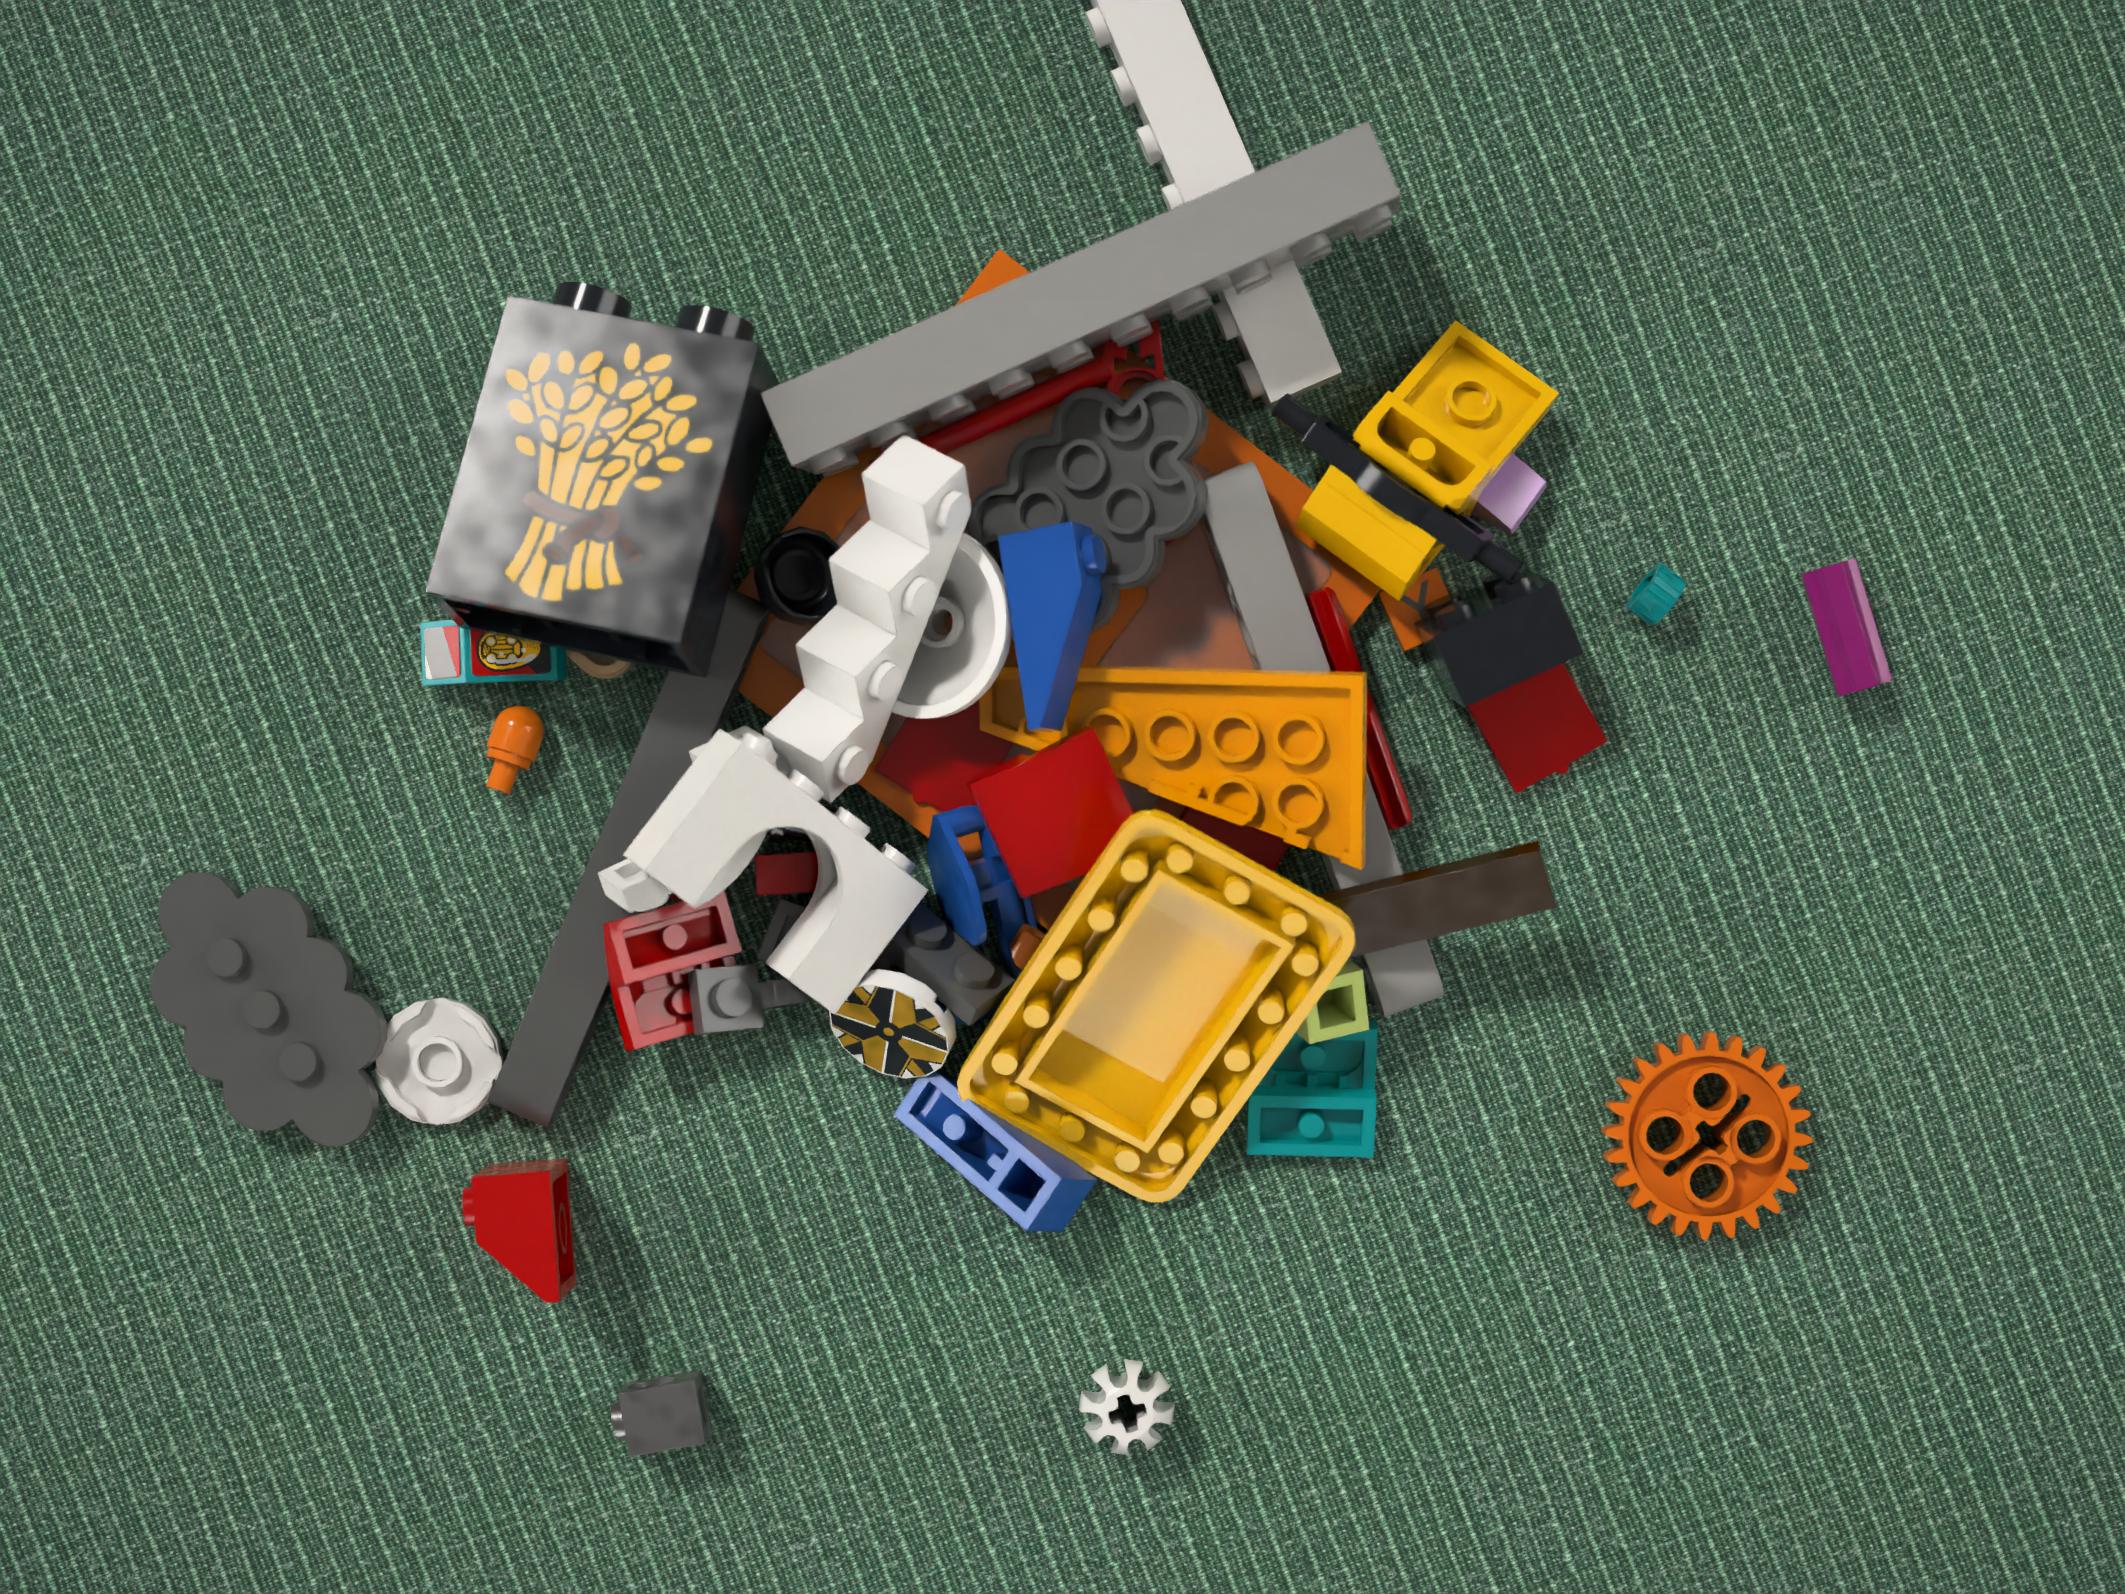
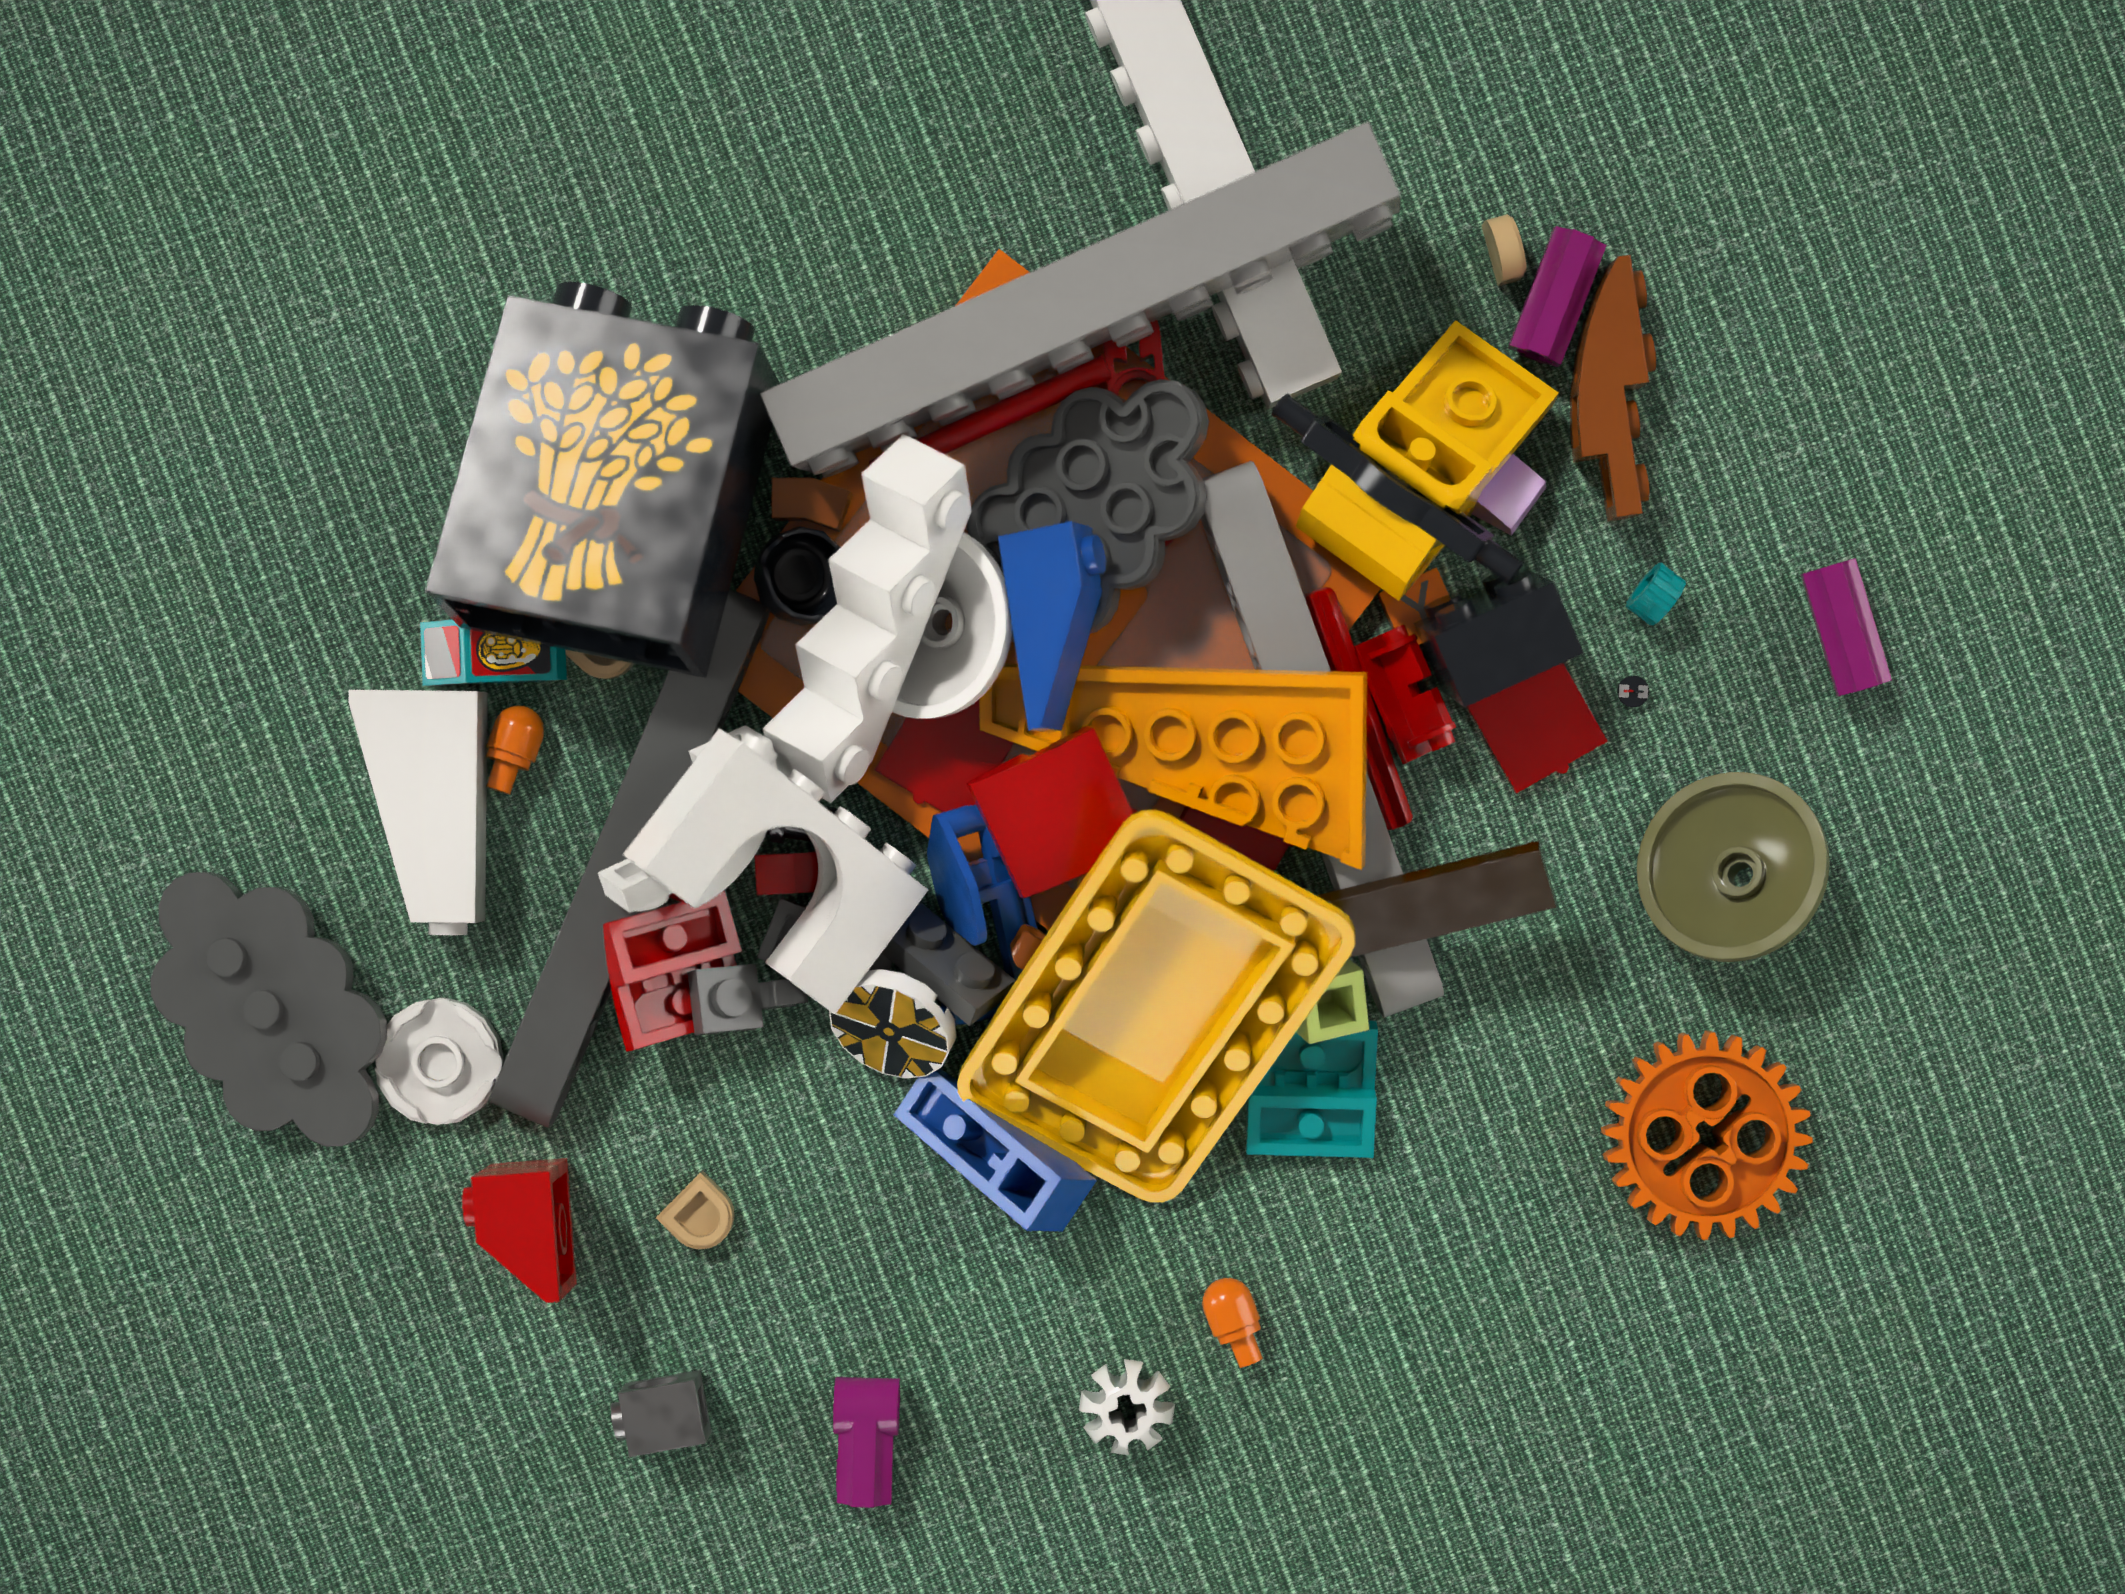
(432, 795): none -> white slope
(699, 1214): none -> tan tile
(809, 501): none -> dark orange piece
(866, 1422): none -> magenta piece
(1233, 1318): none -> orange cylinder
(1412, 718): none -> red hinge
(1505, 249): none -> tan tile
(1557, 296): none -> magenta axle
(1607, 362): none -> dark orange slope
(1633, 691): none -> black piece
(1711, 835): none -> olive dish

